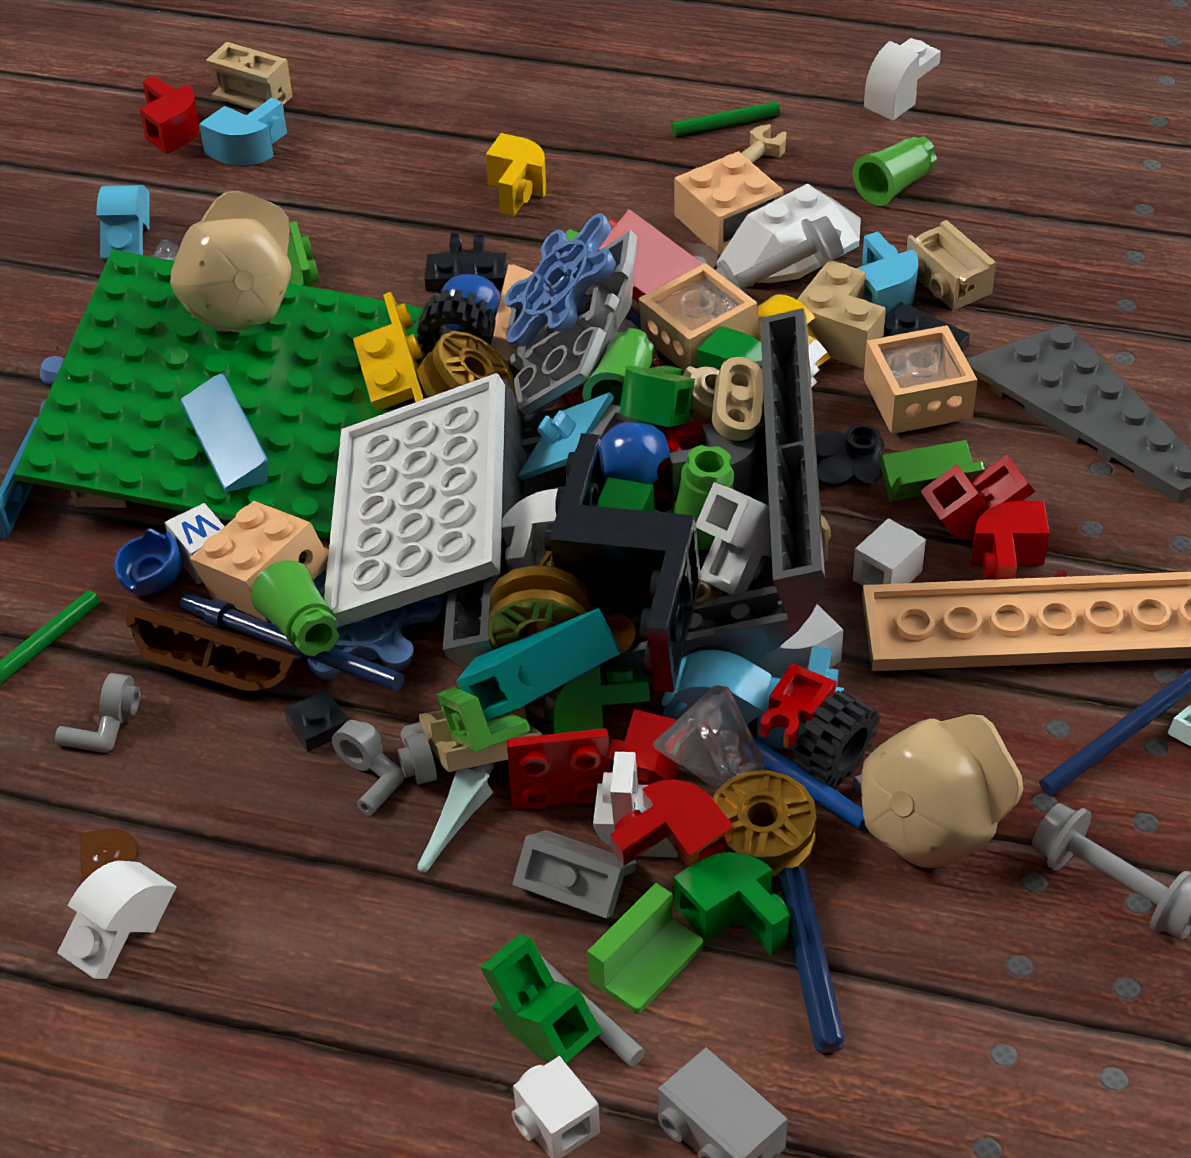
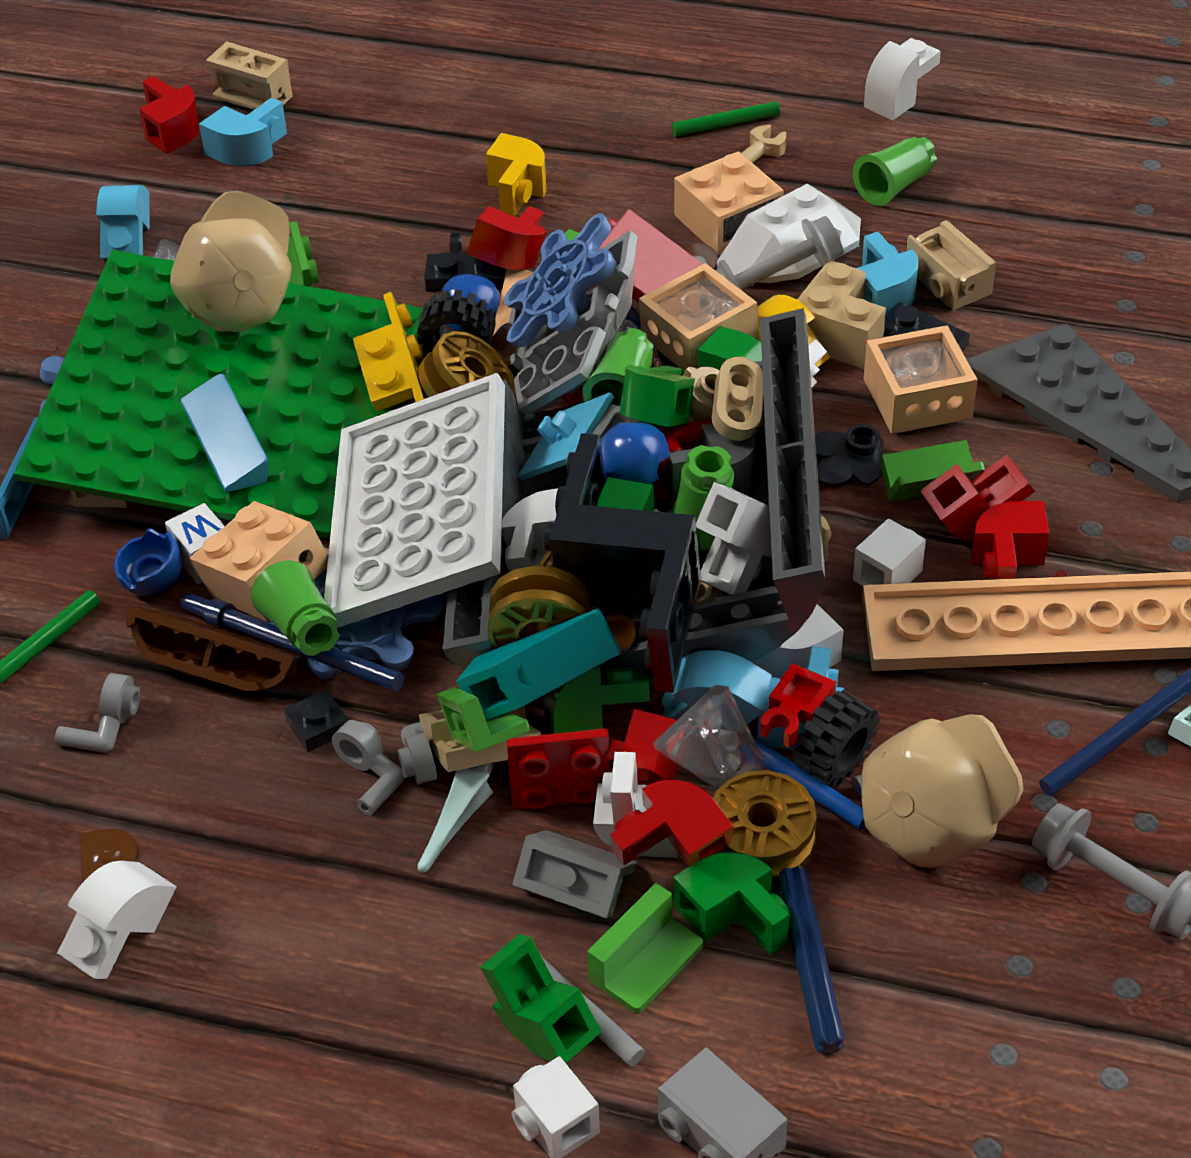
(499, 339): none -> reddish brown piece
(507, 239): none -> red brick

